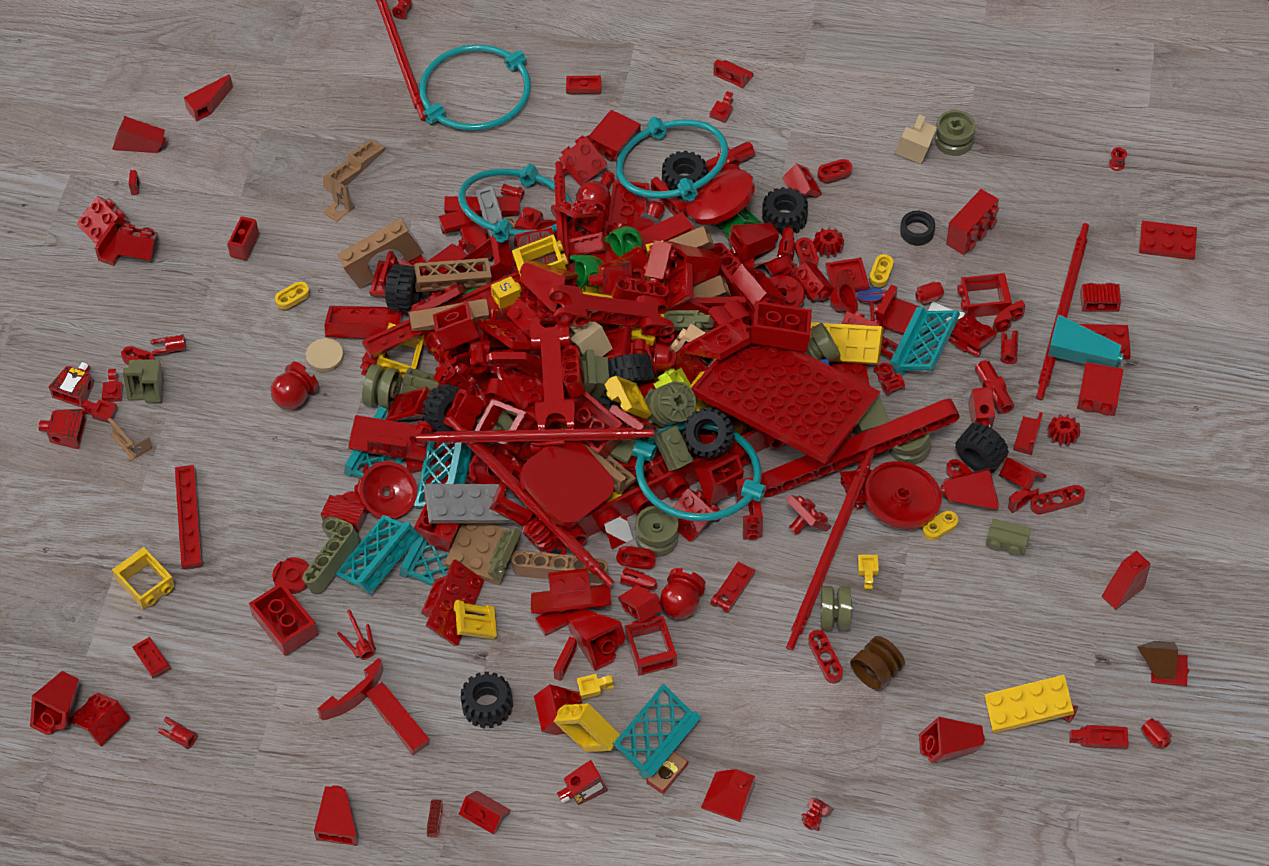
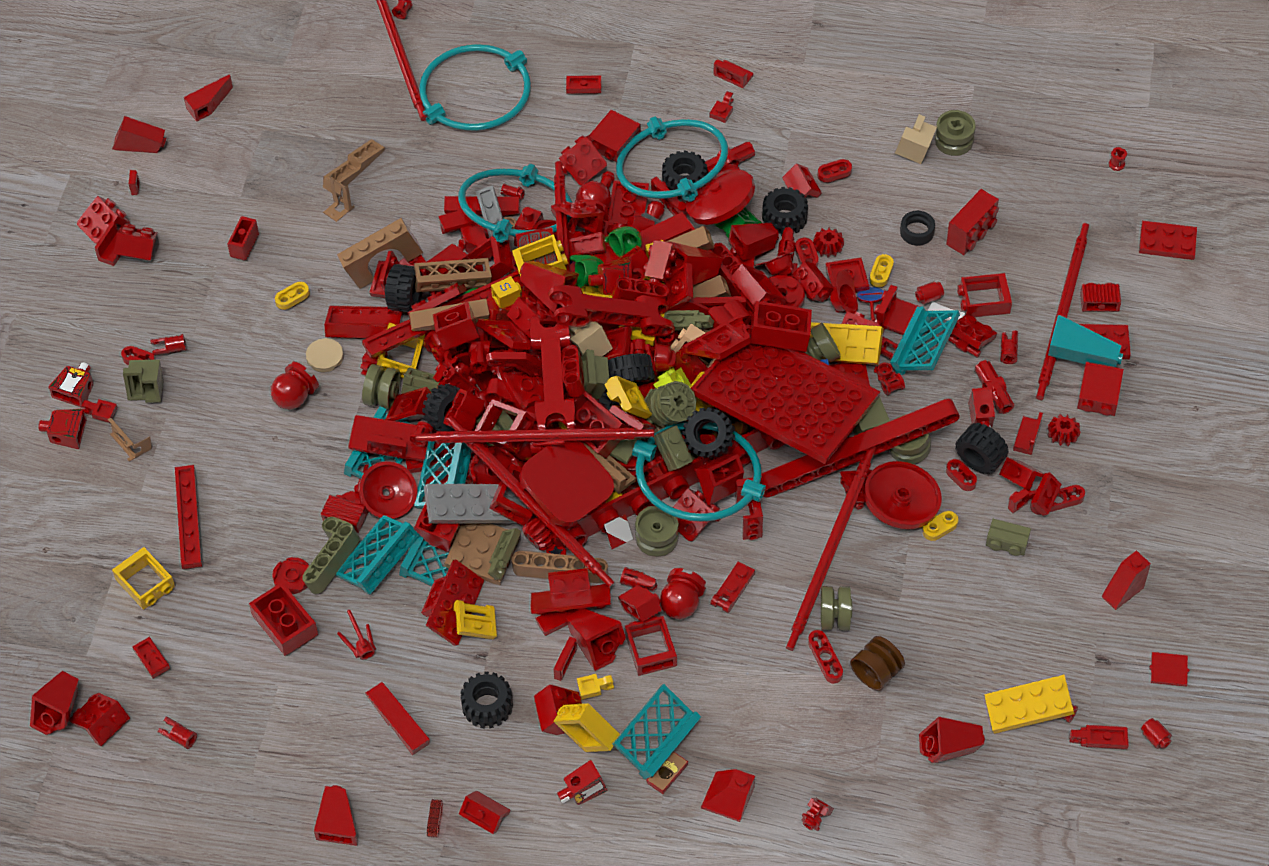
(112, 389): red plate -> none
(333, 707): red slope -> none
(636, 558): red plate -> none
(808, 515): red plate -> none
(868, 568): yellow plate -> none
(972, 488): red slope -> none
(1004, 318): red slope -> none
(1046, 493): none -> red plate
(1161, 658): reddish brown slope -> none

